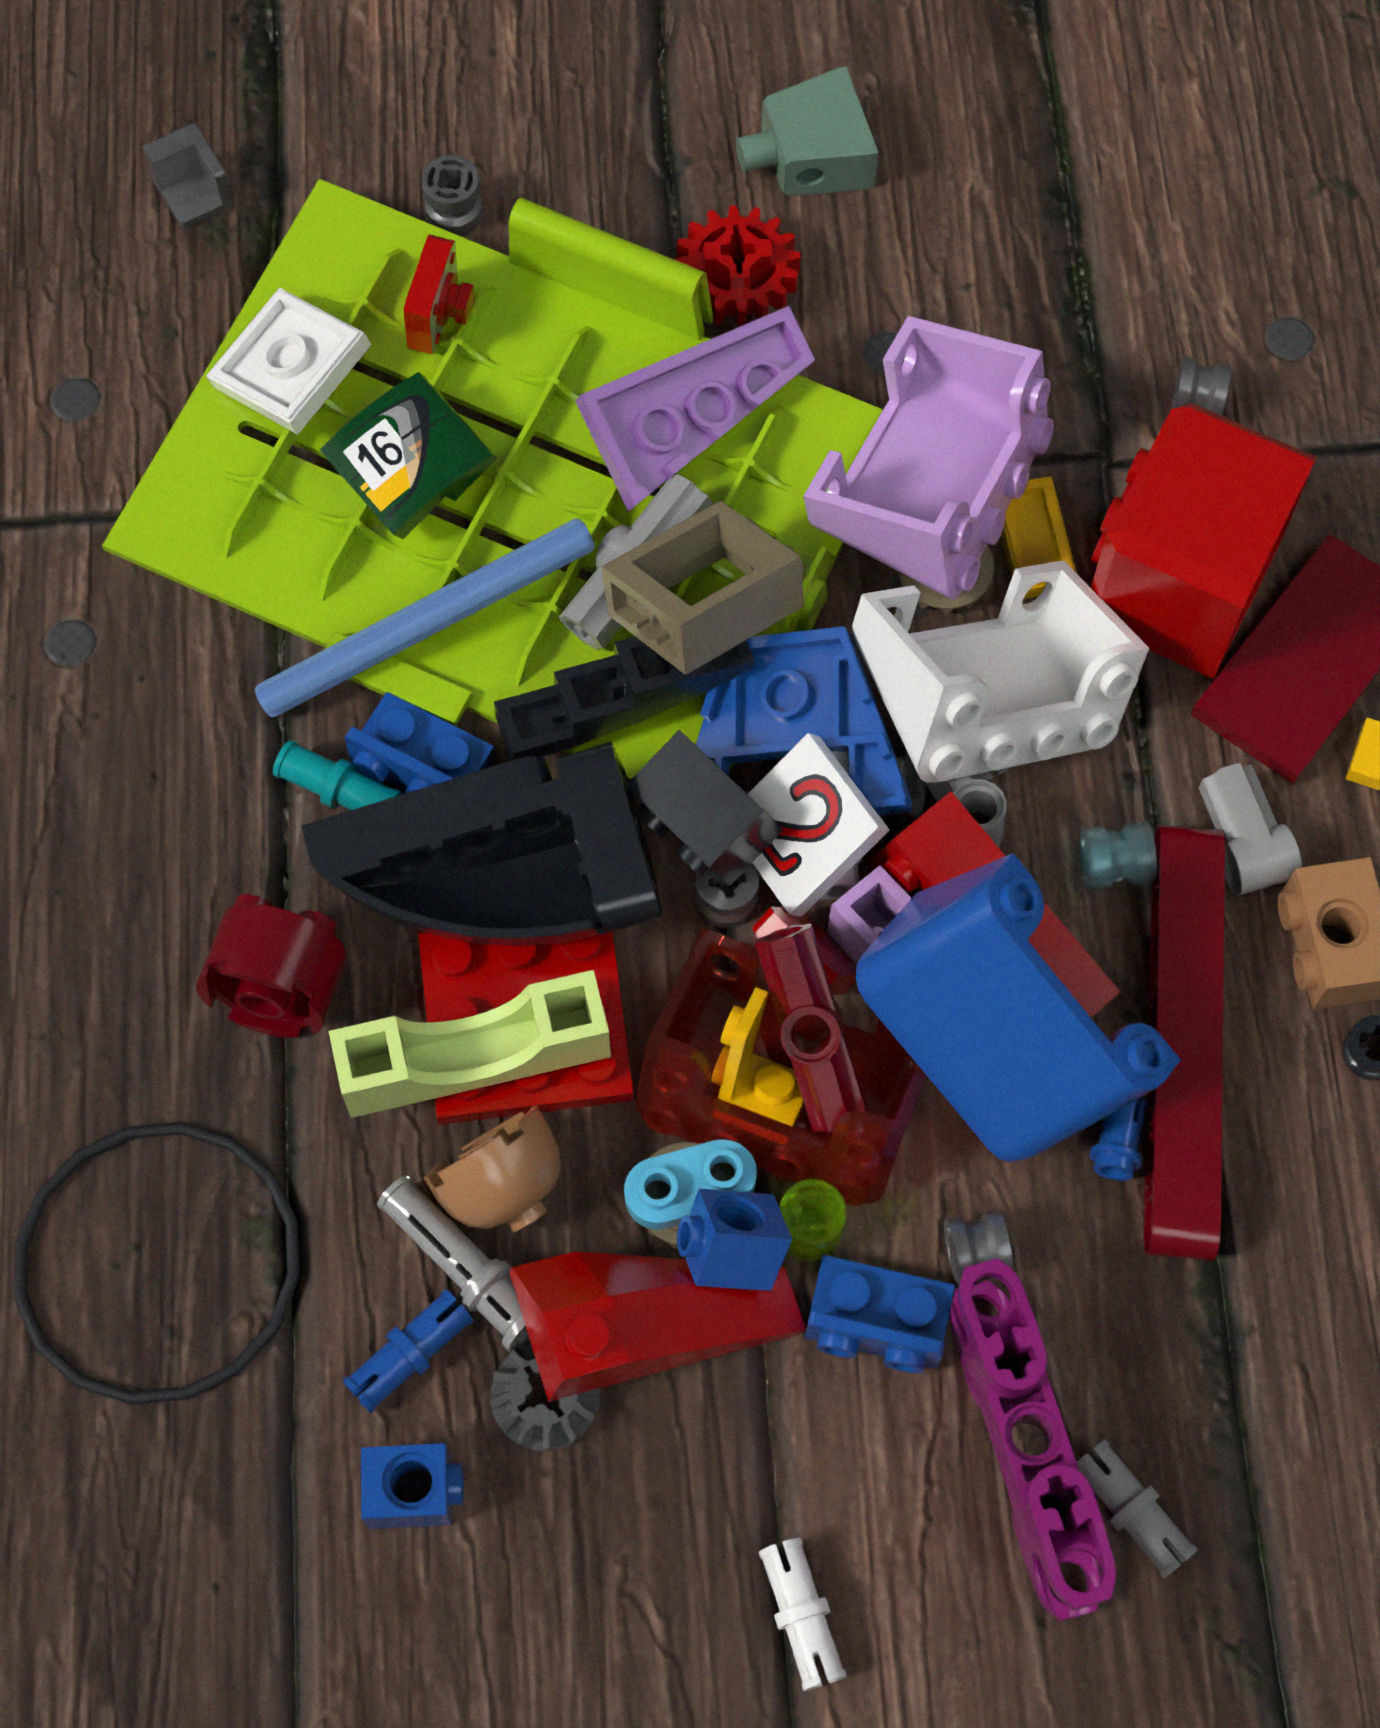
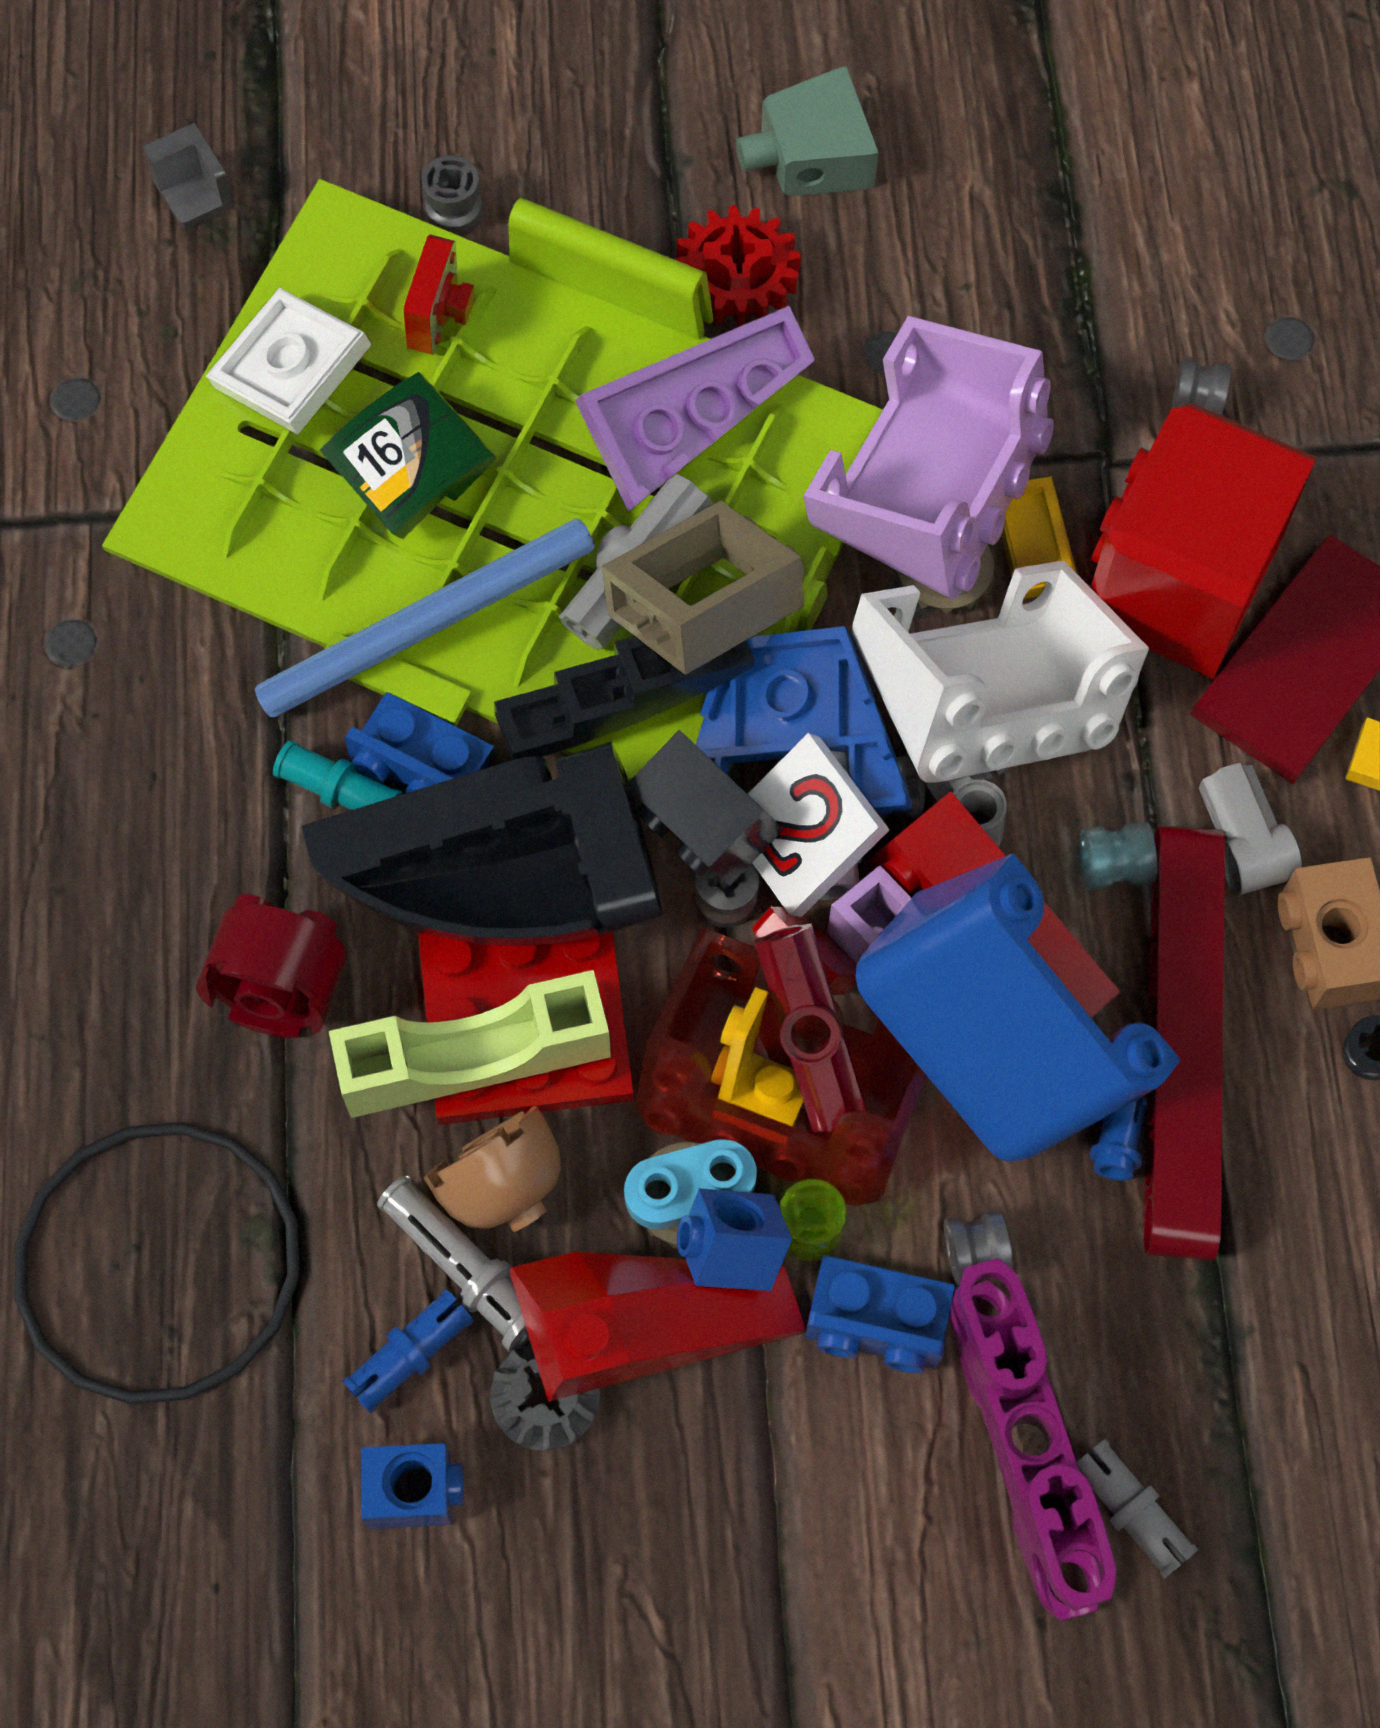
(802, 1614): white pin -> none

